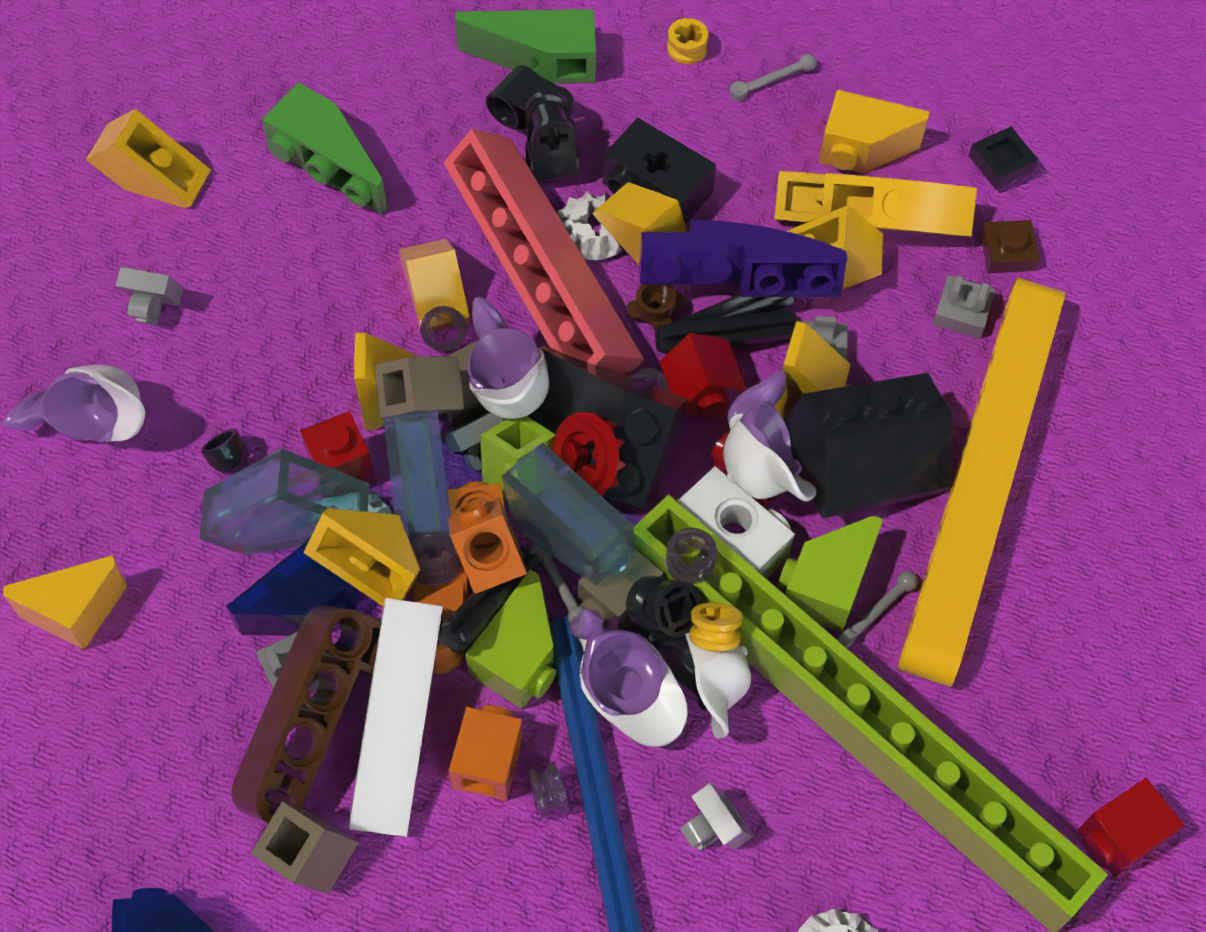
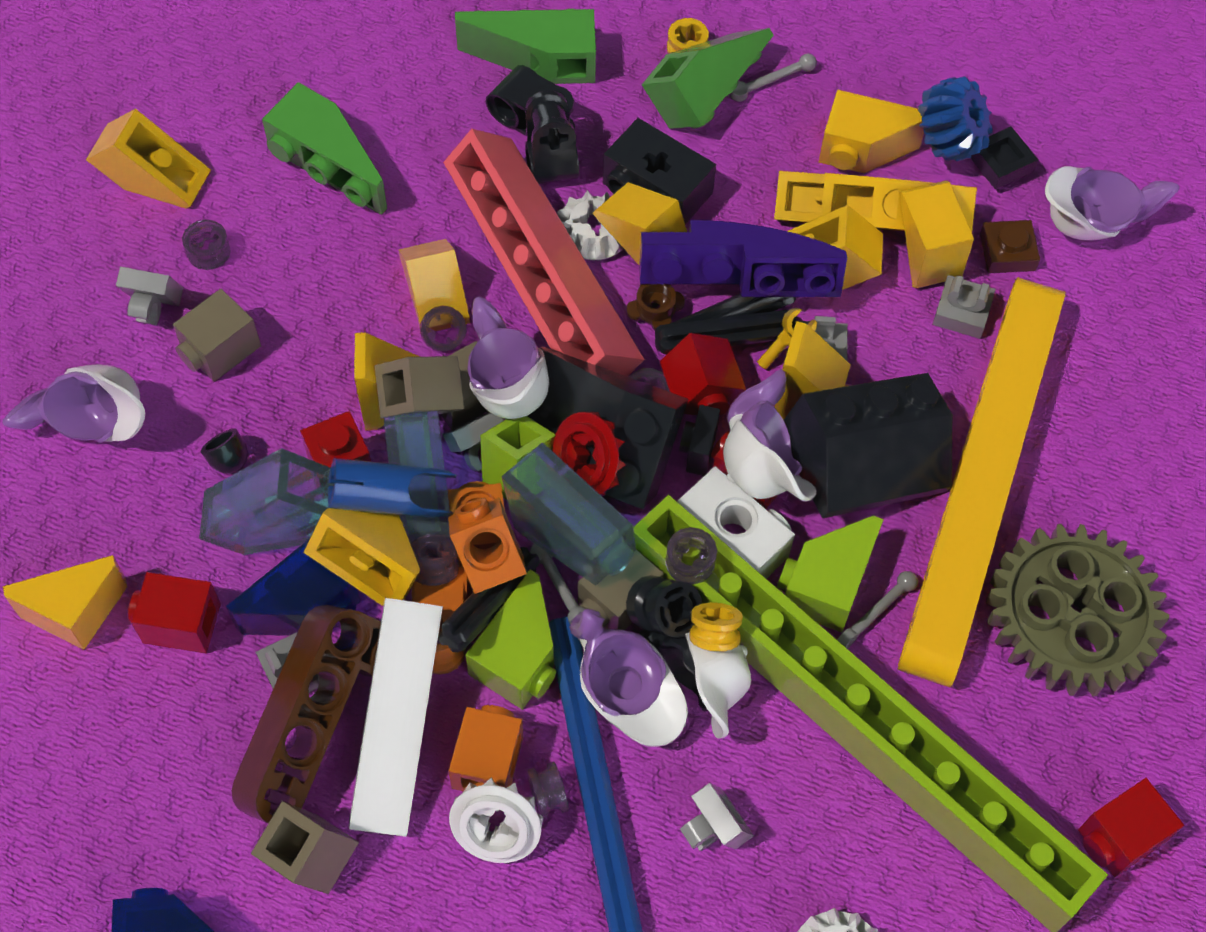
(174, 612): none -> red brick
(194, 239): none -> clear purple bush
(216, 336): none -> dark tan brick
(378, 487): none -> blue piece
(515, 835): none -> white gear
(696, 79): none -> bright green slope
(699, 439): none -> black plate
(783, 339): none -> yellow hand
(935, 233): none -> yellow slope
(955, 119): none -> blue gear
(1052, 642): none -> olive gear
(1101, 202): none -> medium lavender hair

